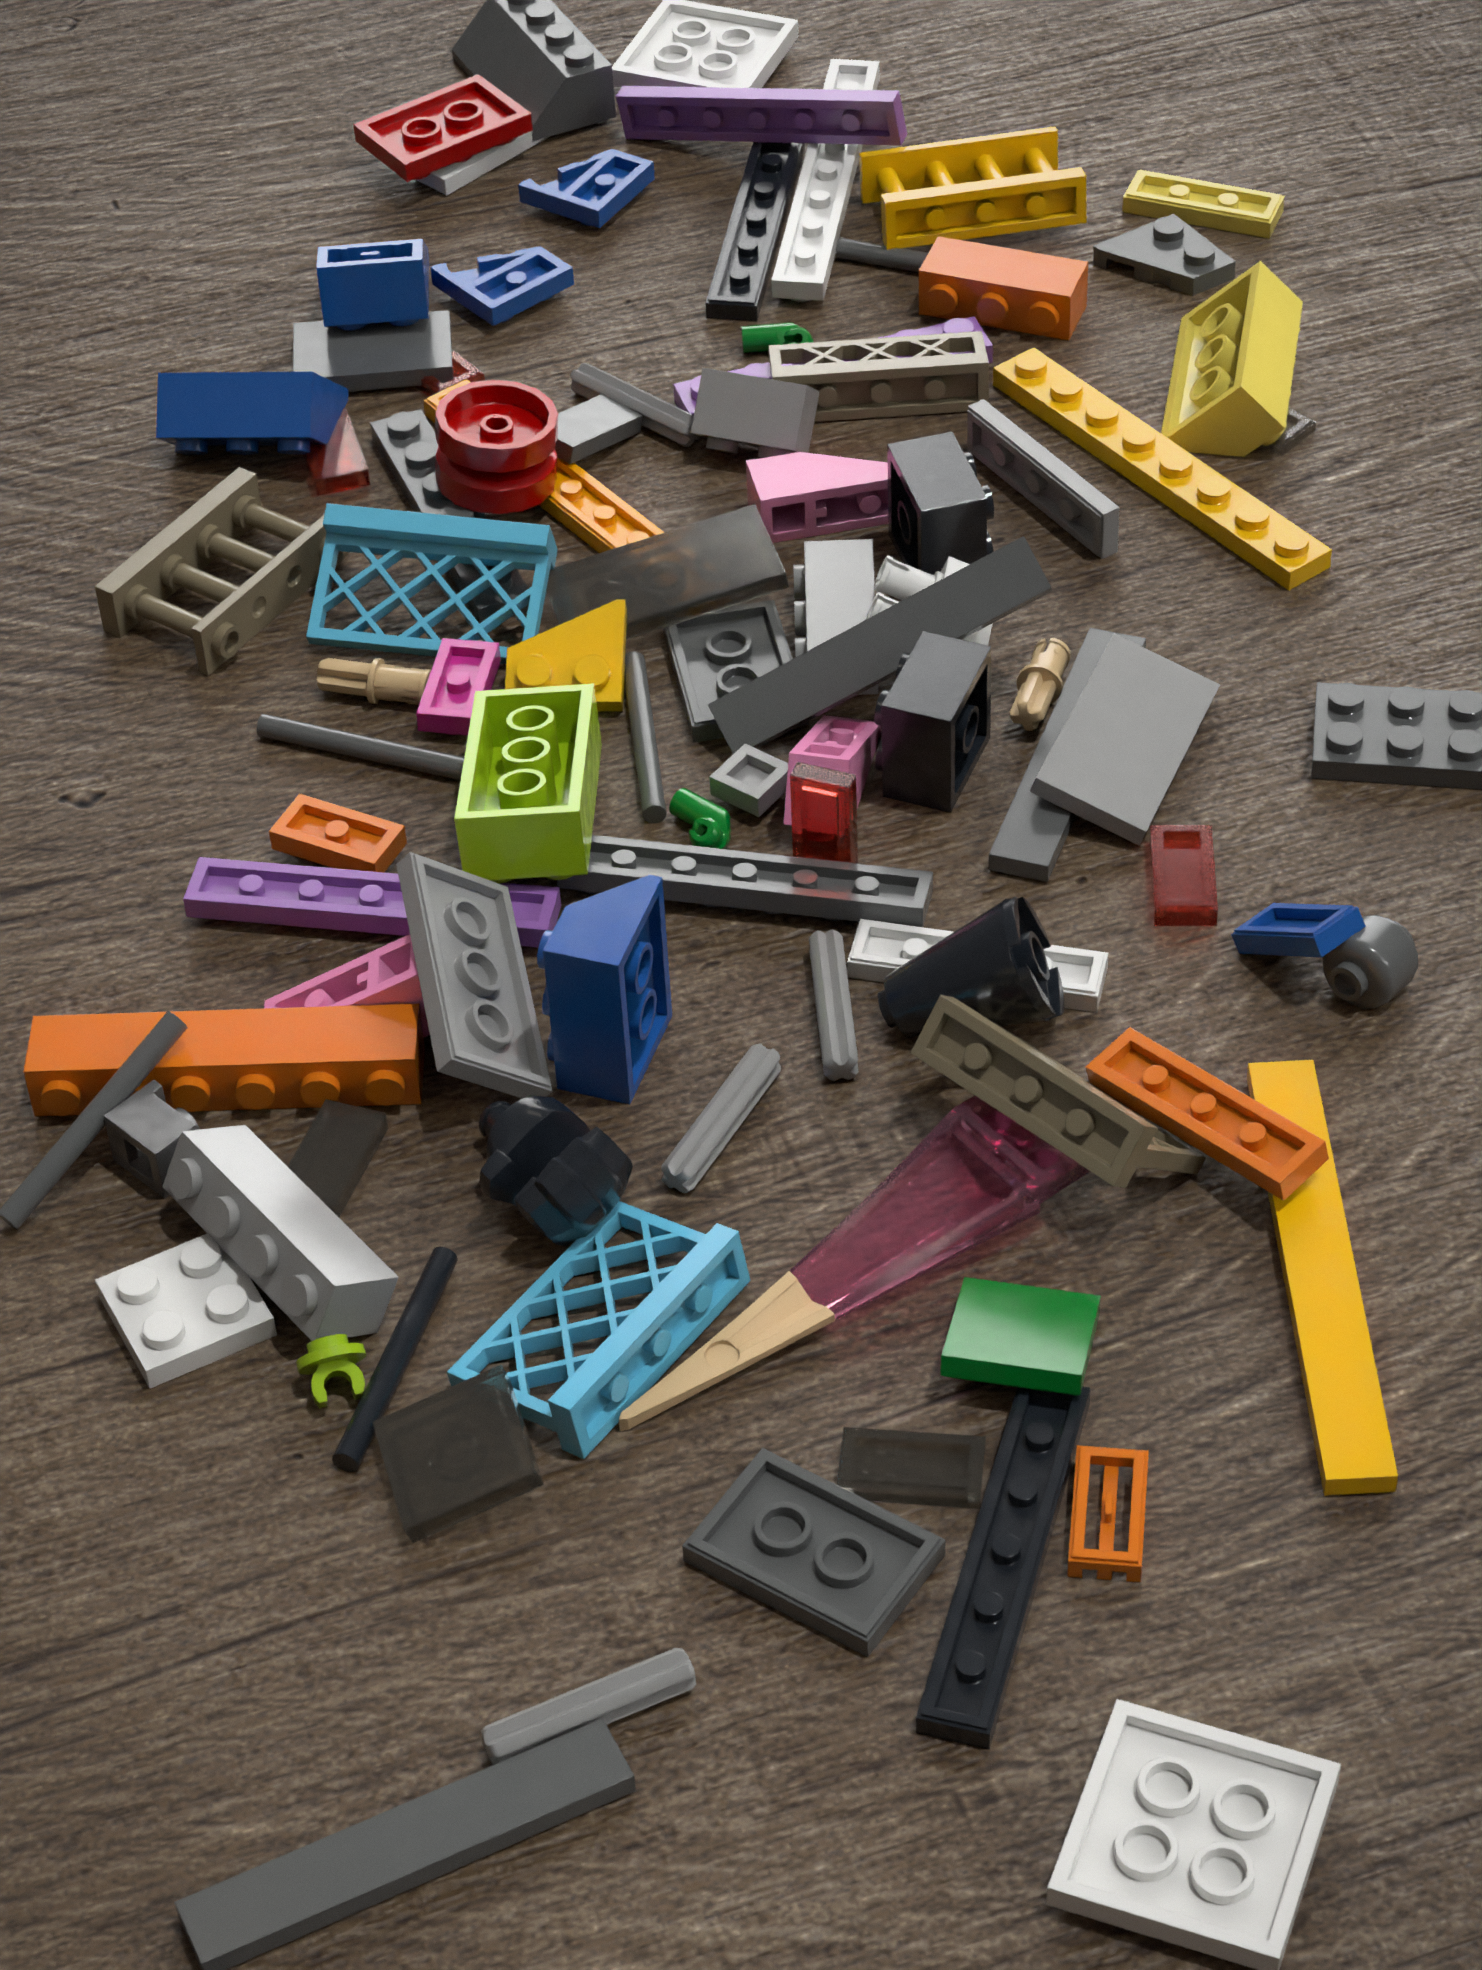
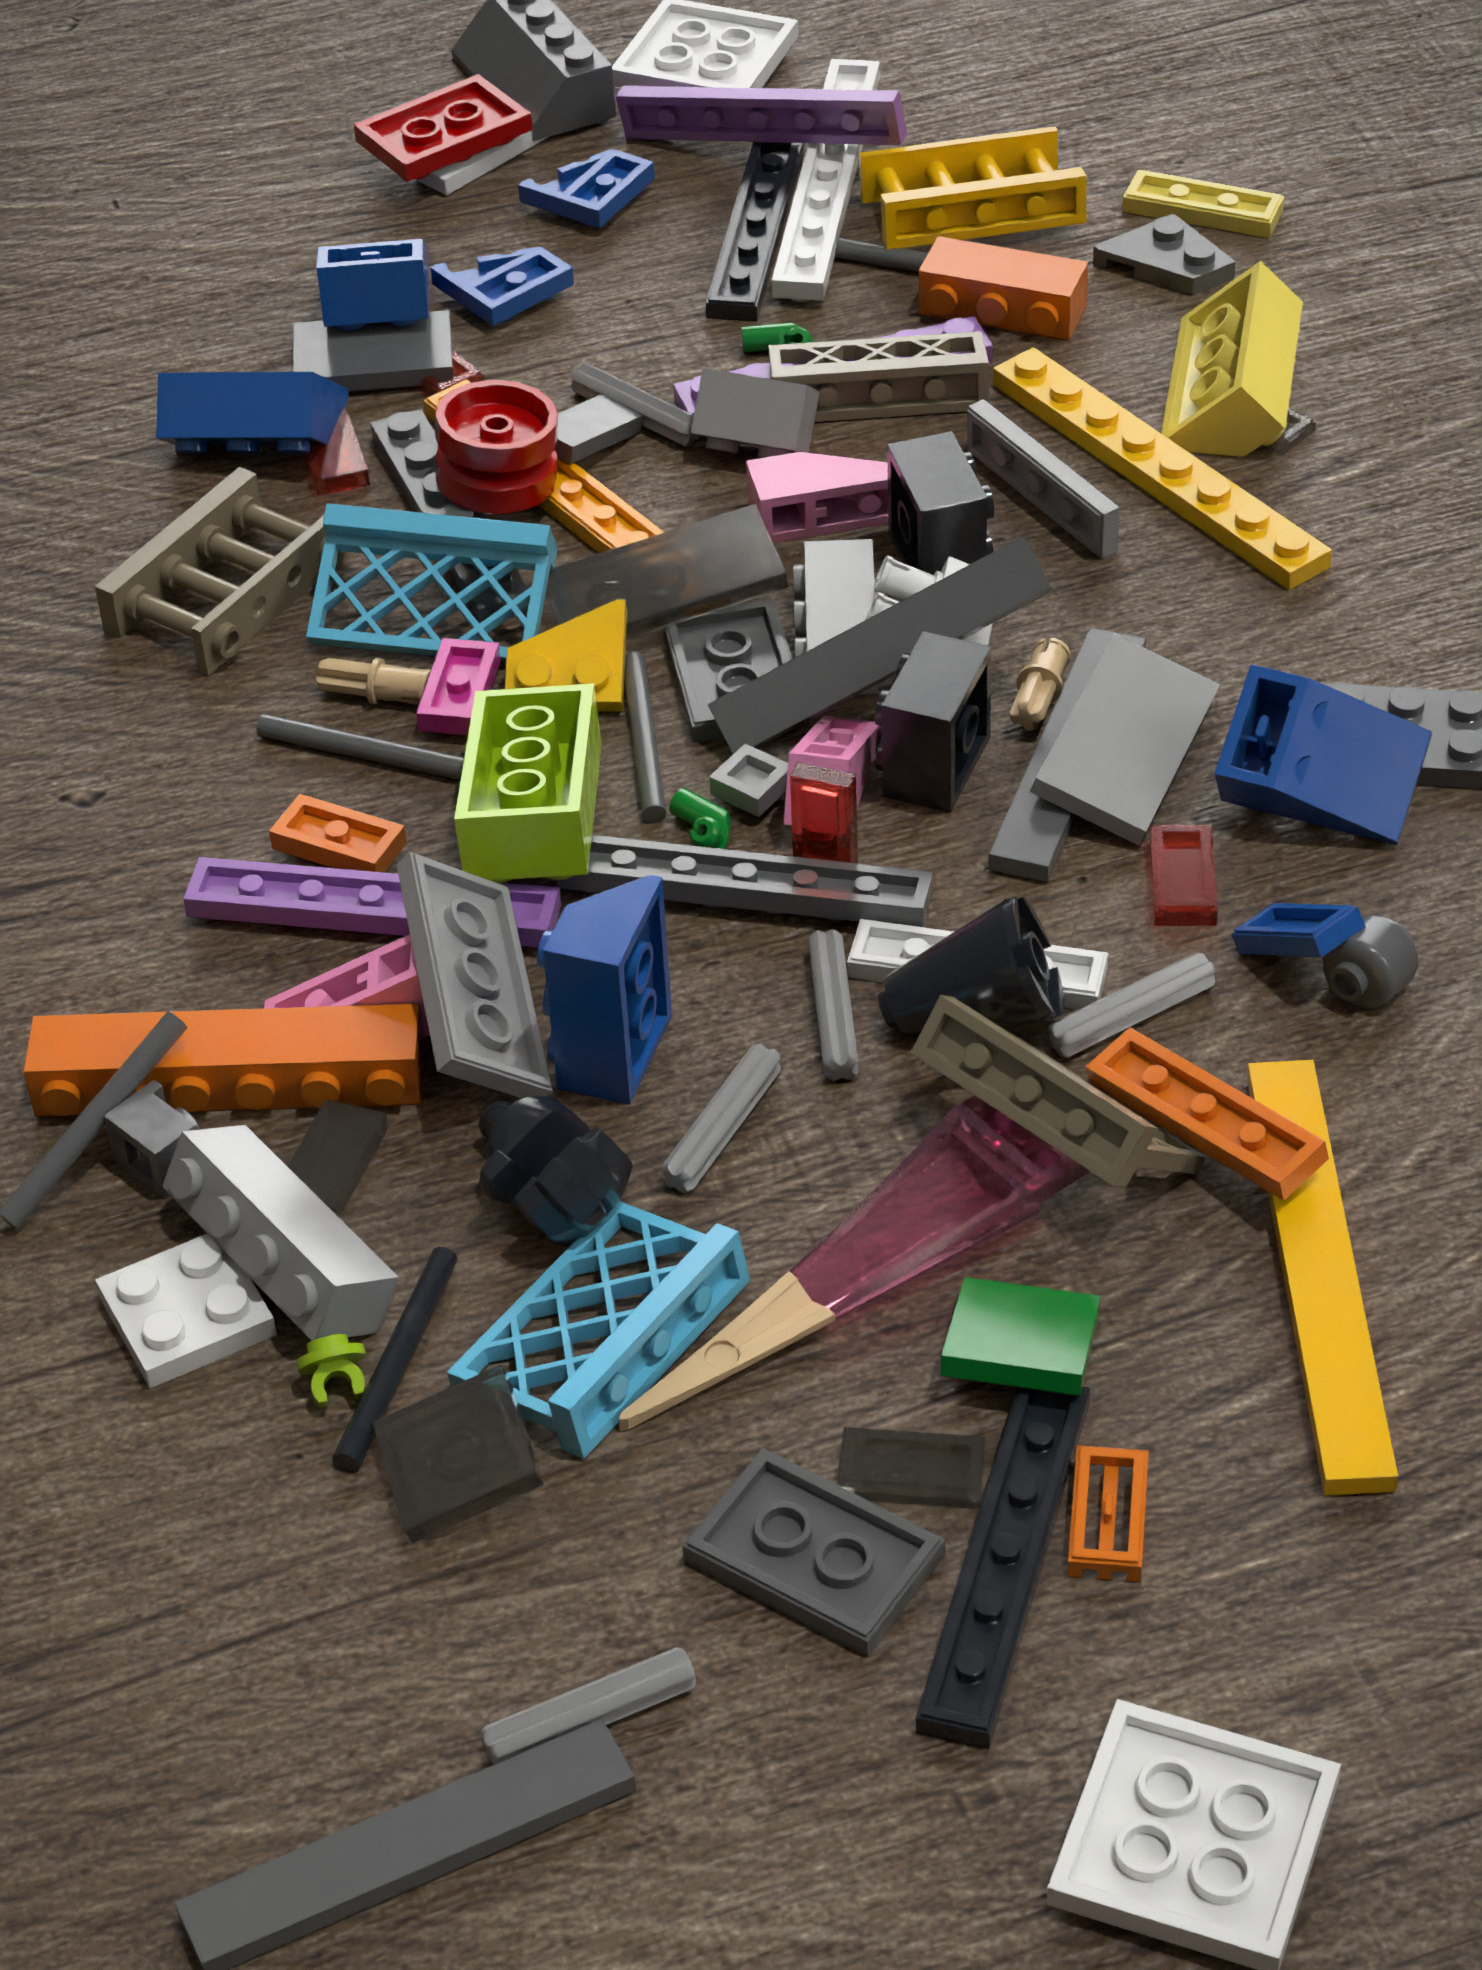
(1131, 1005): none -> light grey axle
(1320, 756): none -> blue slope

